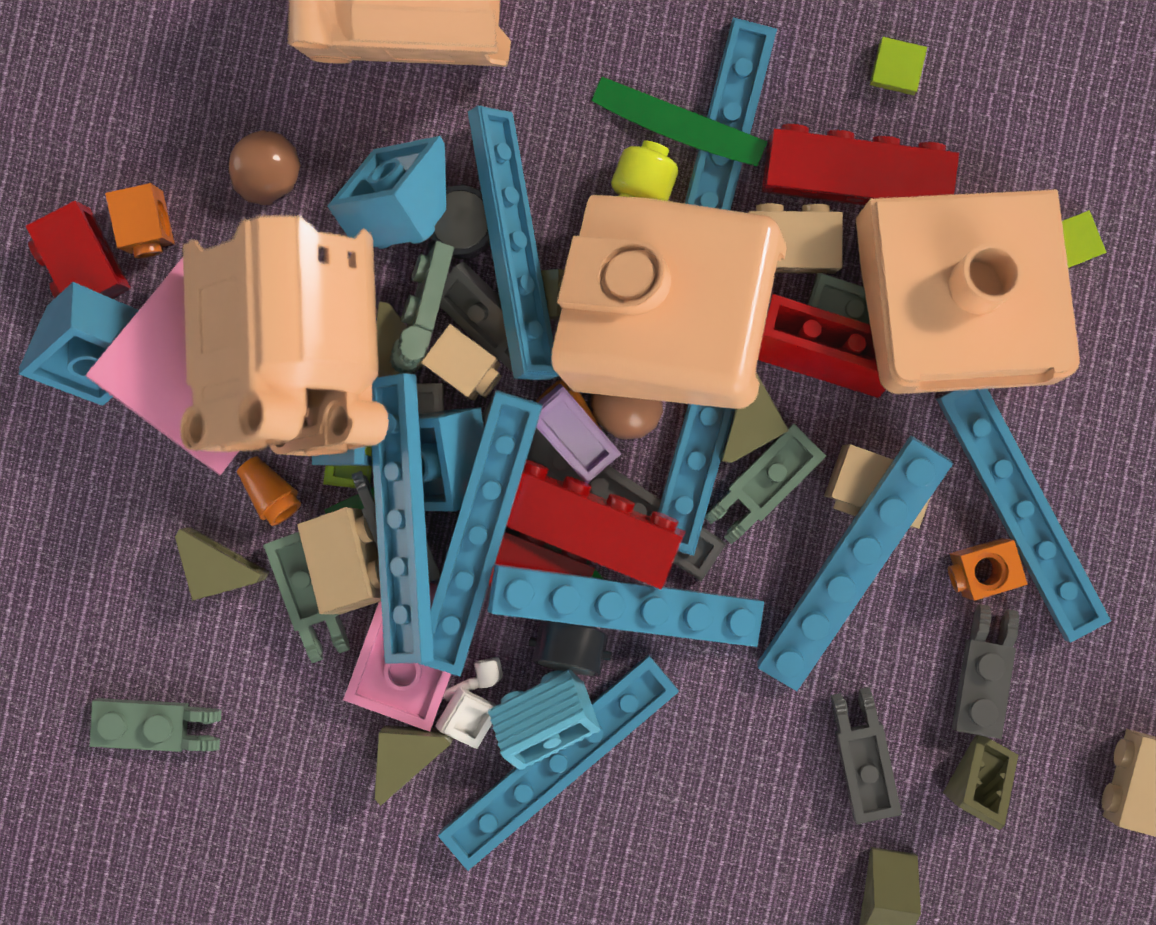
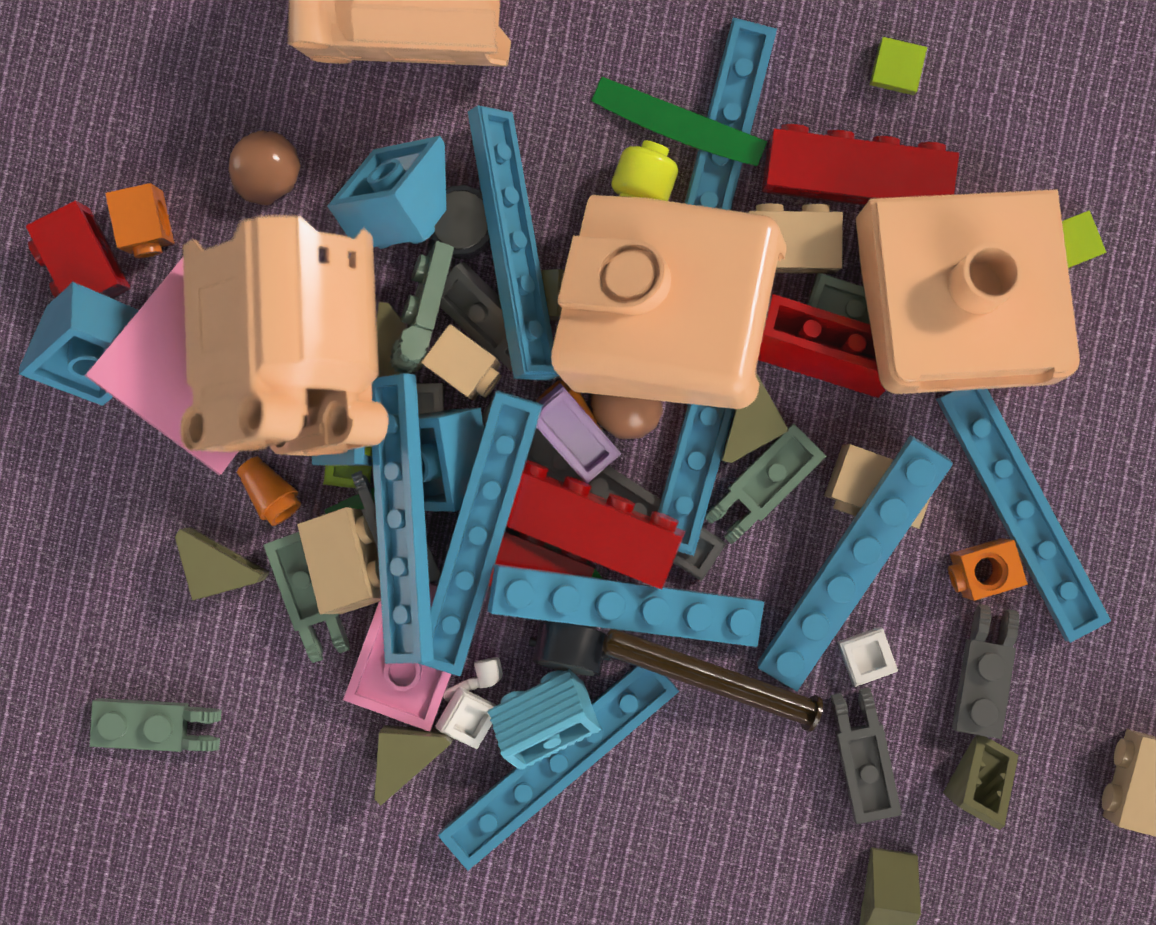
(714, 678): none -> dark brown axle
(867, 656): none -> white tile

